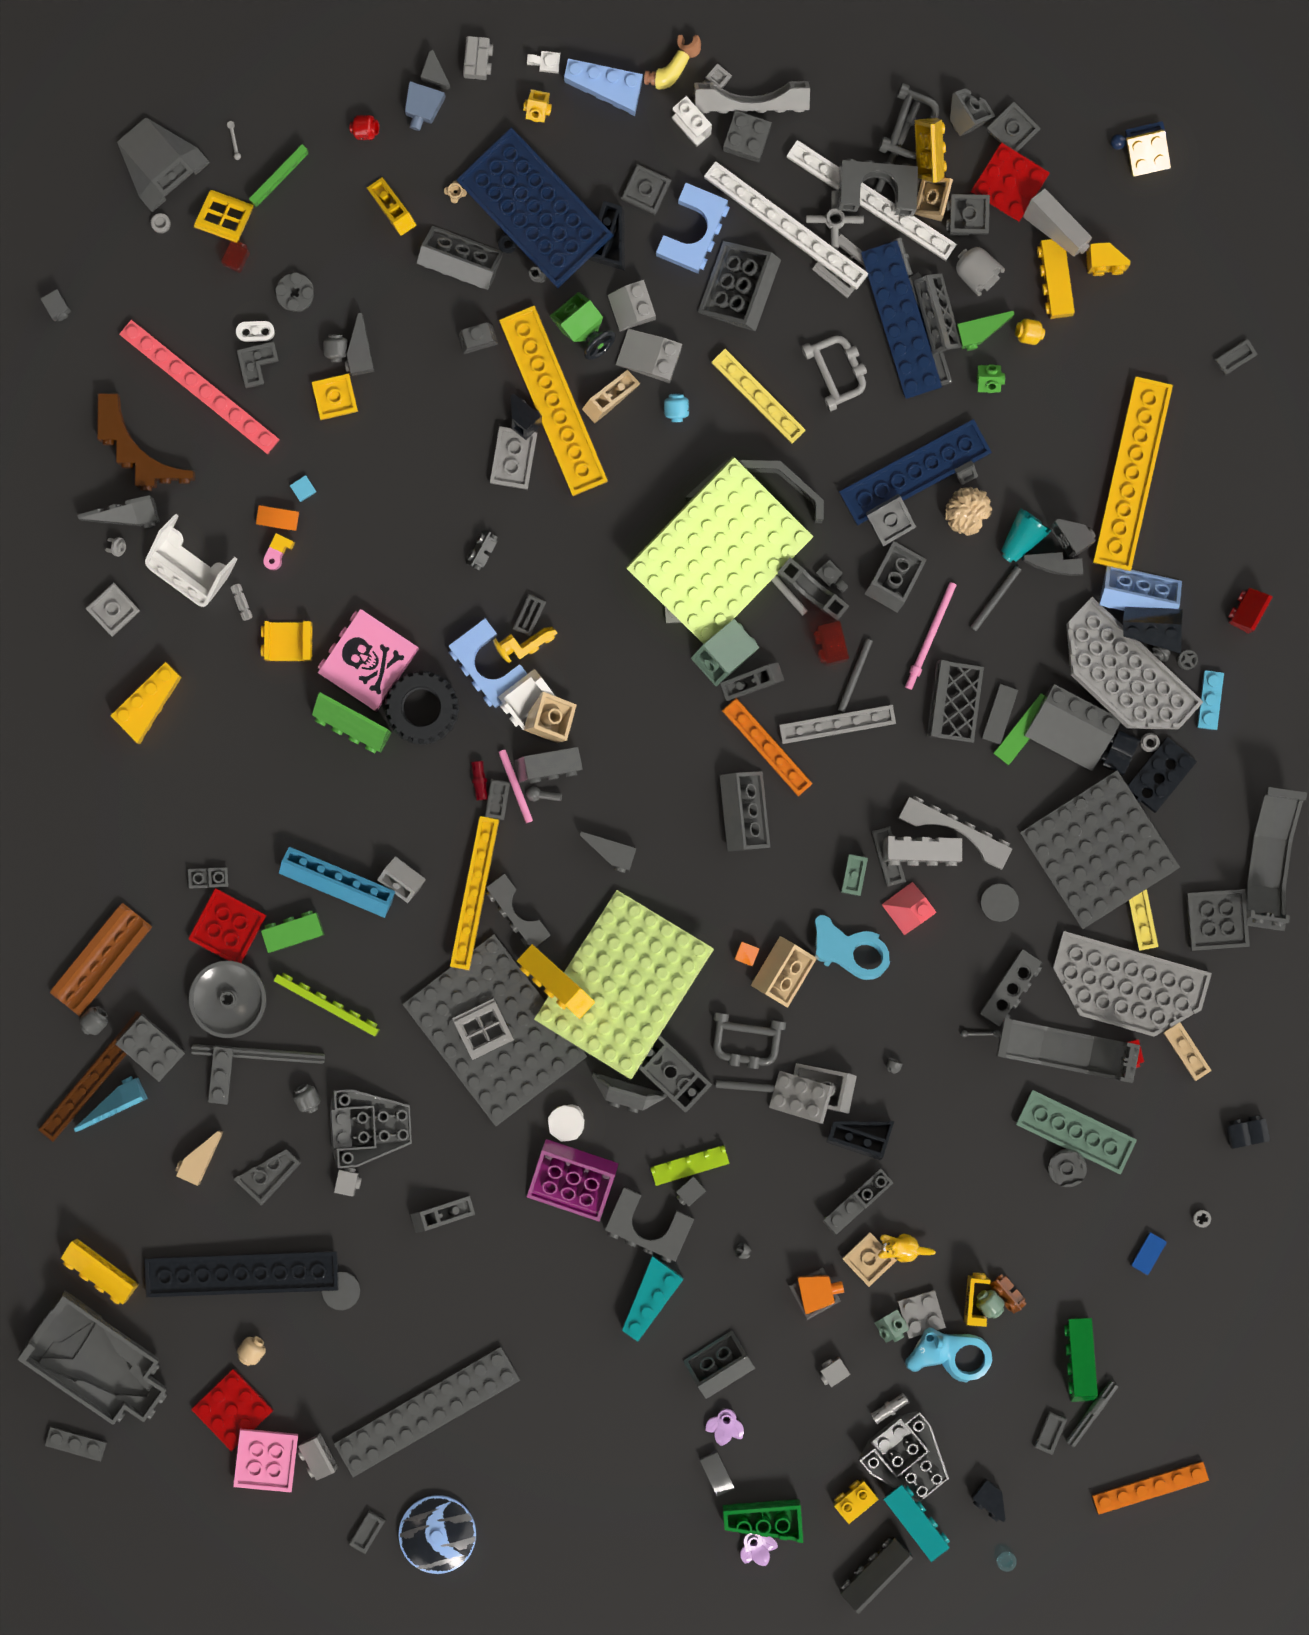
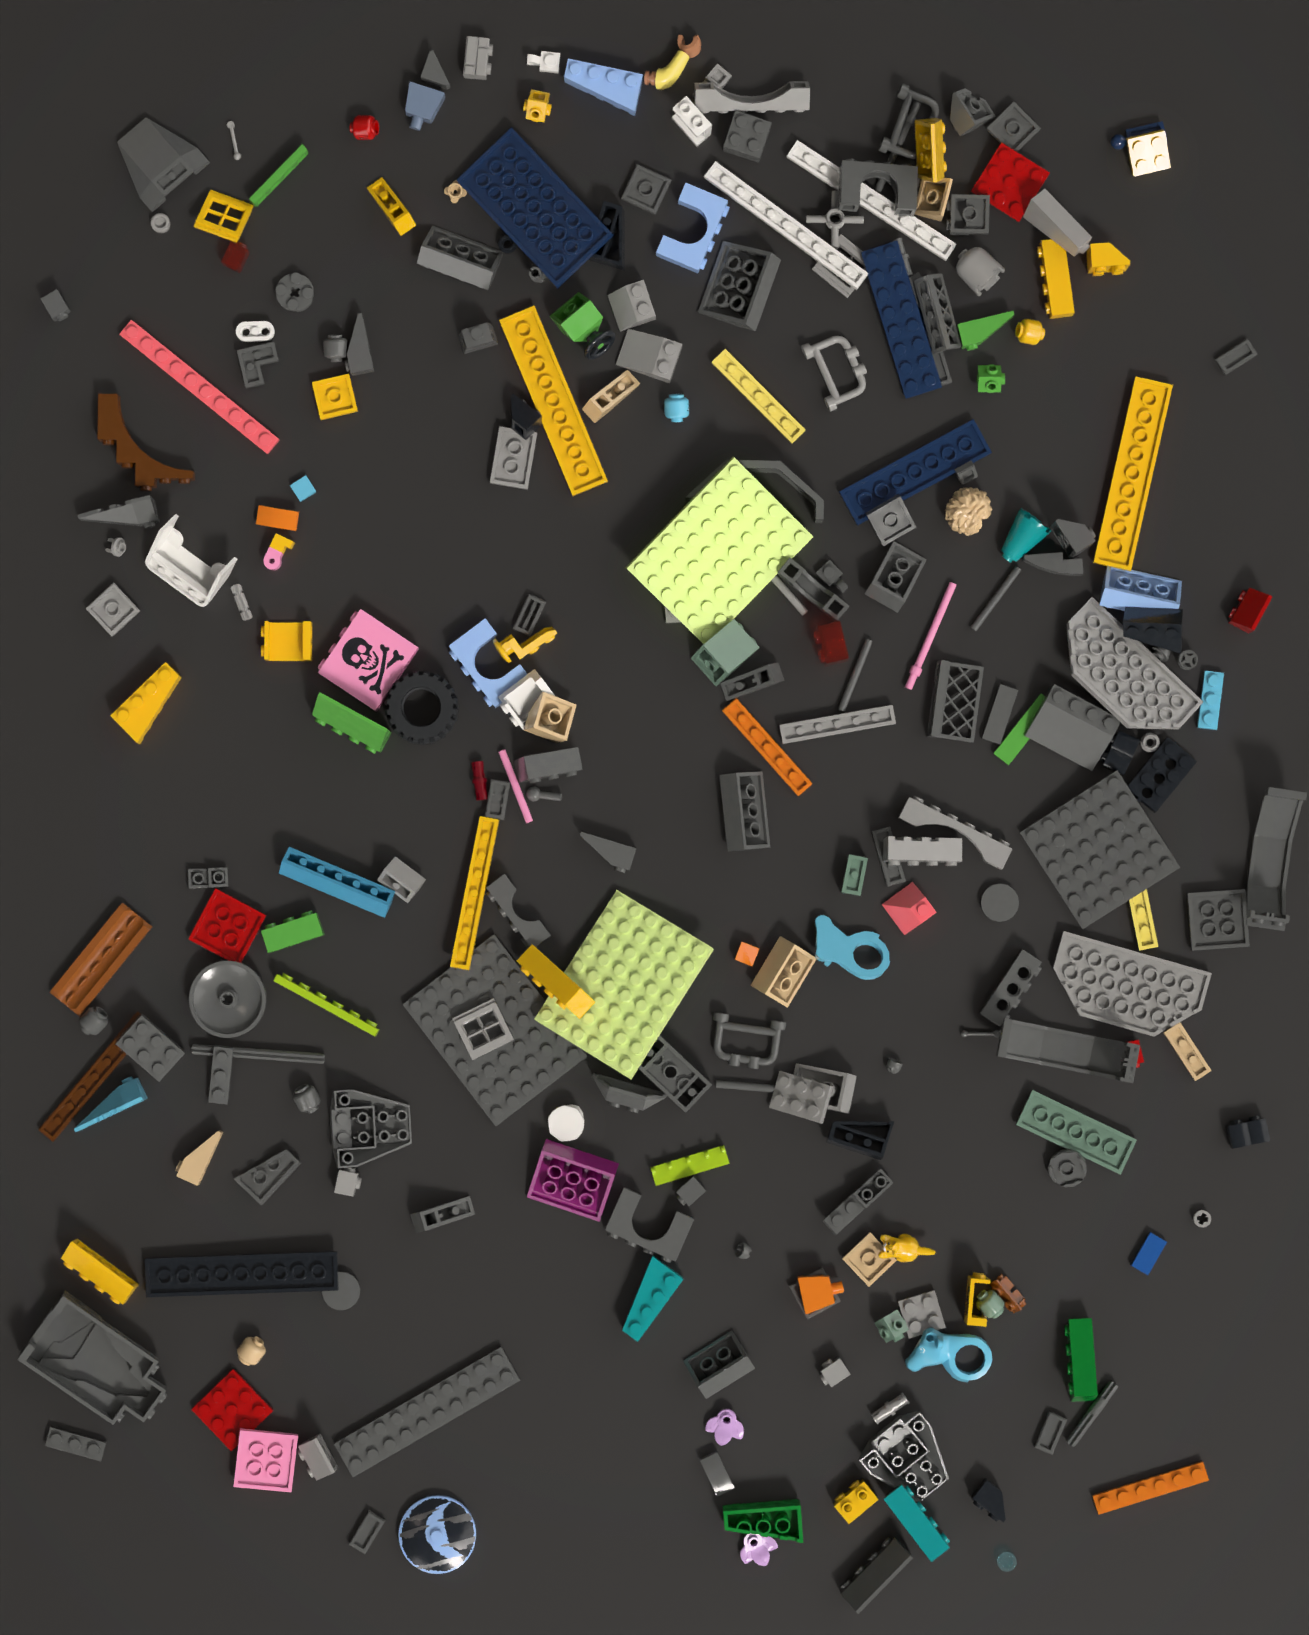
(483, 542): dark grey hinge -> none

